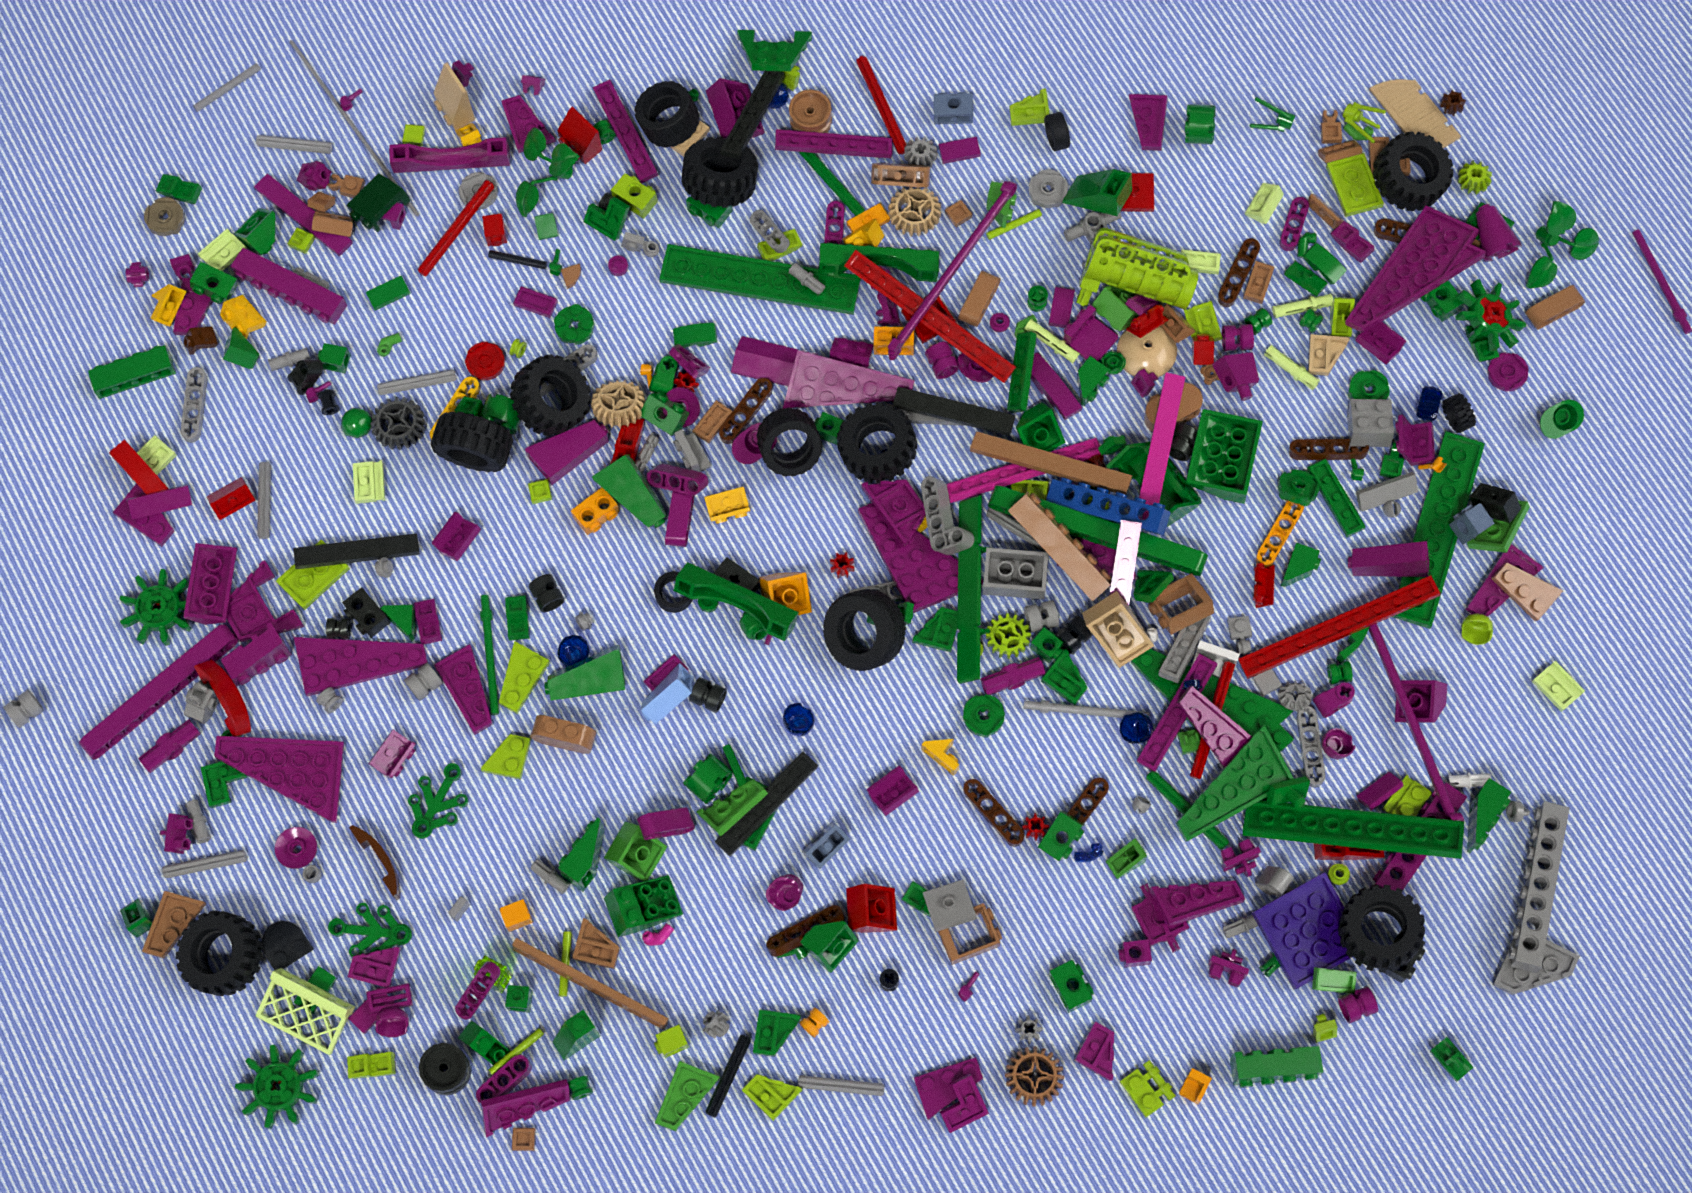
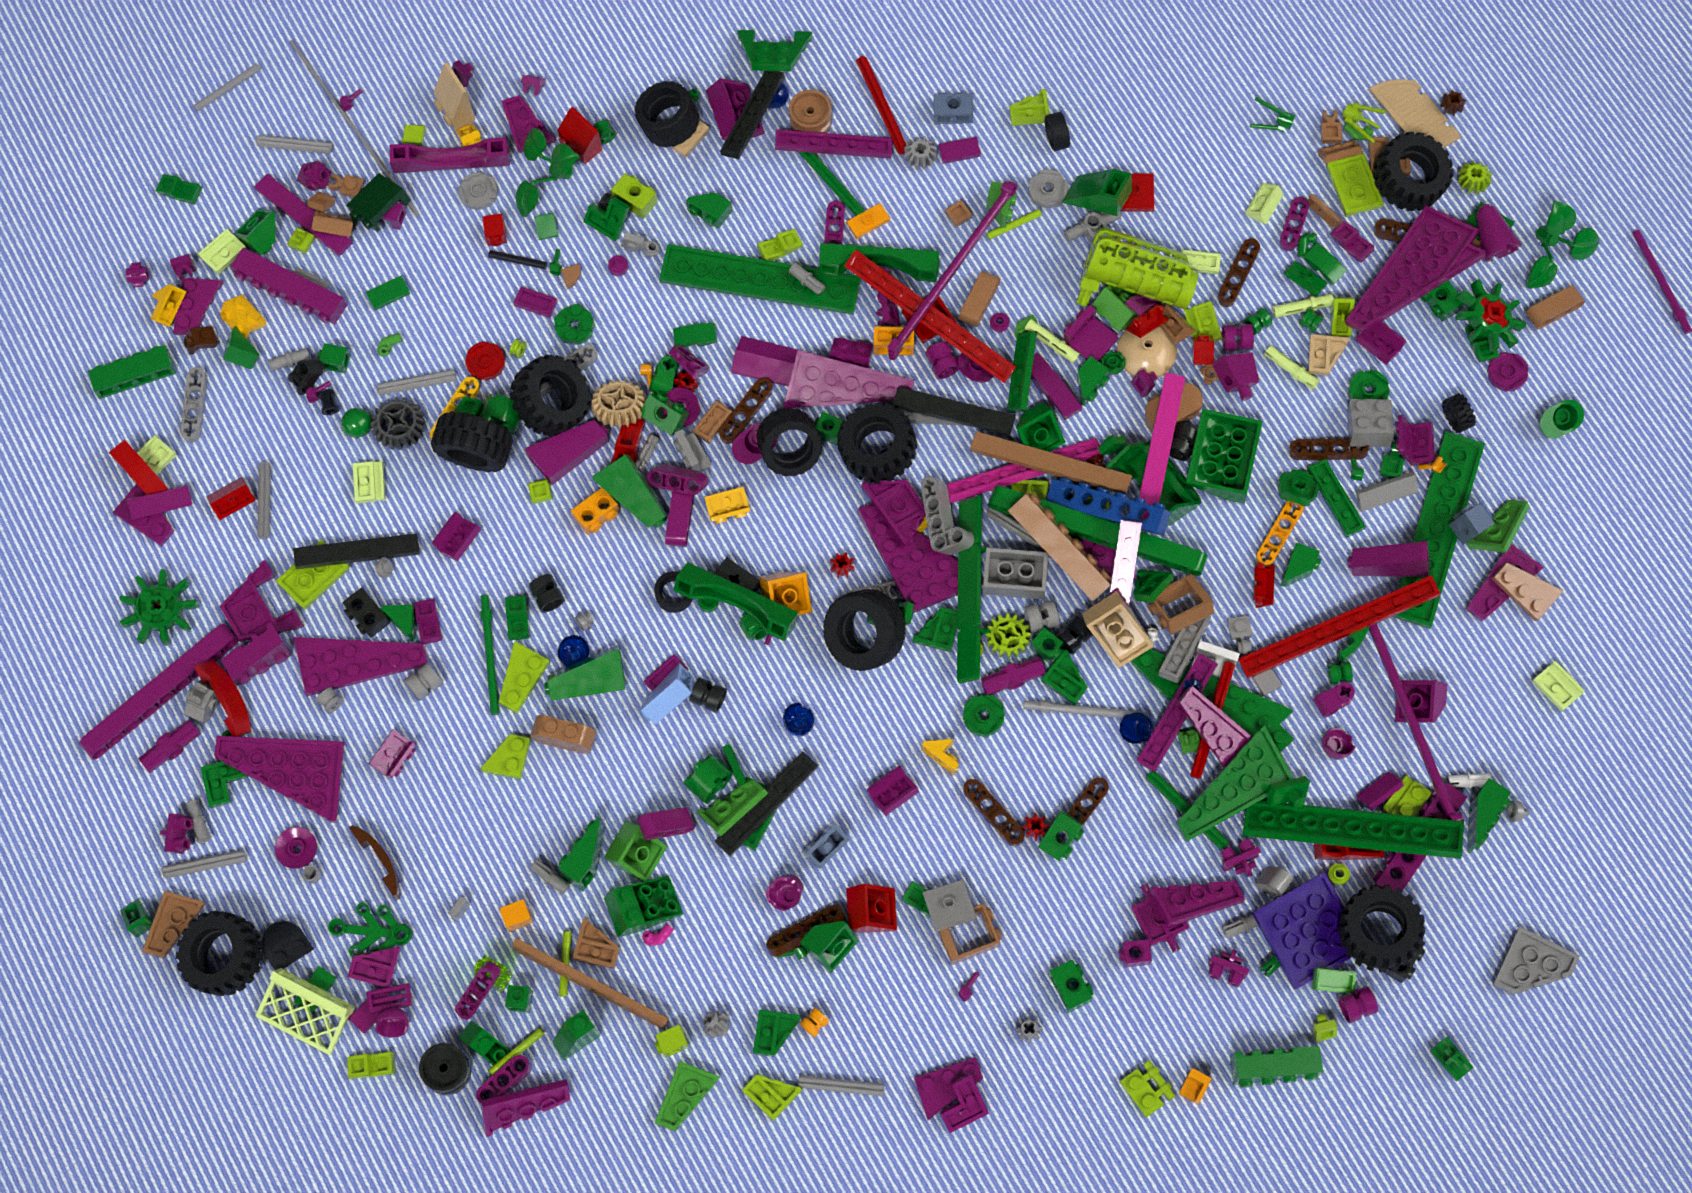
(23, 708): light grey wheel -> none
(166, 227): dark tan plate -> none
(206, 274): green brick -> none
(210, 583): magenta slope -> none
(265, 1090): green gear -> none
(338, 628): pearl dark grey wheel -> none
(435, 804): green plant -> none
(455, 228): red axle -> none
(464, 684): magenta wing -> none
(523, 1139): medium nougat tile -> none
(580, 1088): green wheel -> none
(625, 131): magenta plate -> none
(716, 177): black tyre -> none
(728, 1076): black axle -> none
(768, 223): light grey beam -> none
(791, 78): lime tile -> none
(866, 235): yellow slope -> none
(889, 973): black bush -> none
(900, 175): medium nougat brick -> none
(912, 221): tan gear -> none
(1038, 294): green wheel -> none
(1044, 1076): medium nougat gear -> none
(1061, 307): magenta tile -> none
(1089, 856): clear blue arm -> none
(1097, 1051): magenta wing -> none
(1127, 859): bright green slope -> none
(1141, 803): light grey hinge -> none
(1149, 117): magenta wing -> none
(1200, 124): green brick -> none
(1258, 282): medium nougat plate -> none
(1286, 696): light grey gear -> none
(1313, 746): light grey beam -> none
(1389, 511): light grey hinge -> none
(1429, 403): clear blue gear -> none
(1477, 629): lime hair -> none
(1497, 502): pearl dark grey brick -> none
(1557, 817): light grey brick -> none

